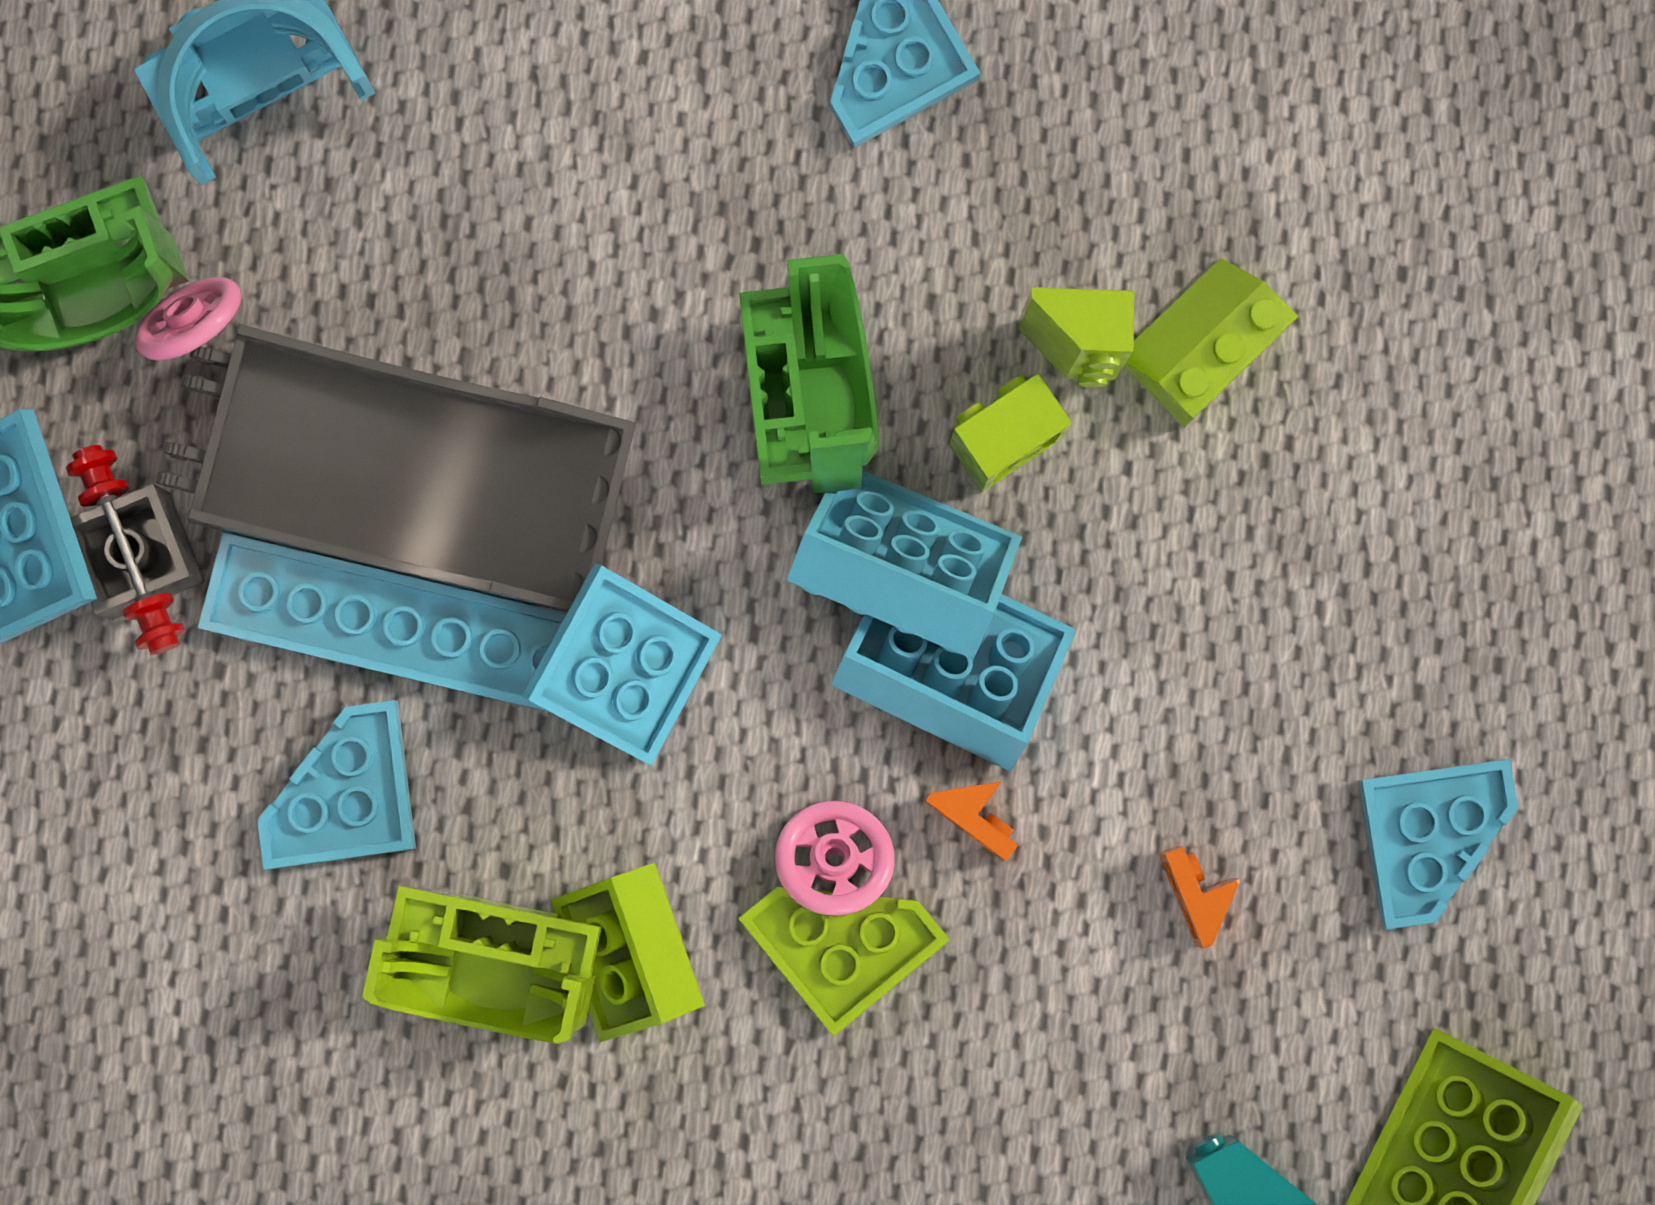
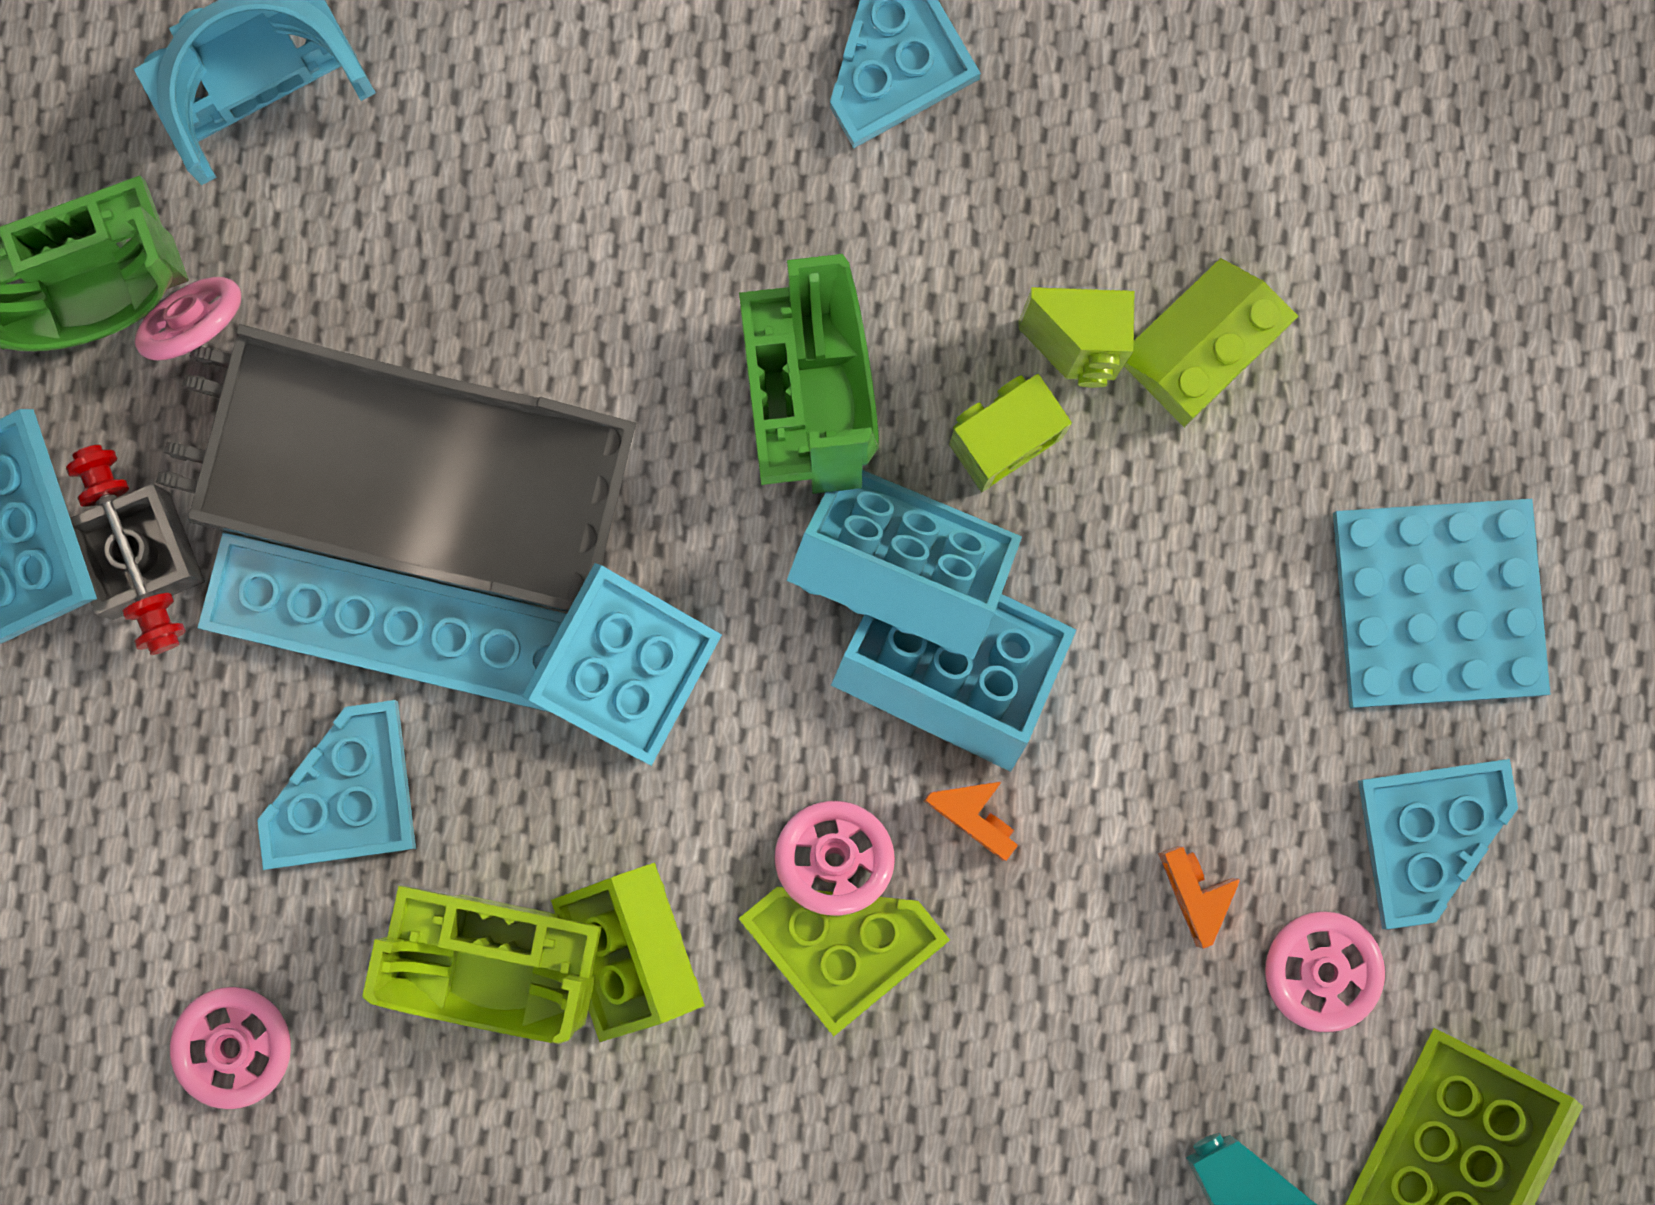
(193, 1026): none -> bright pink plate
(1289, 993): none -> bright pink plate
(1441, 603): none -> medium azure plate

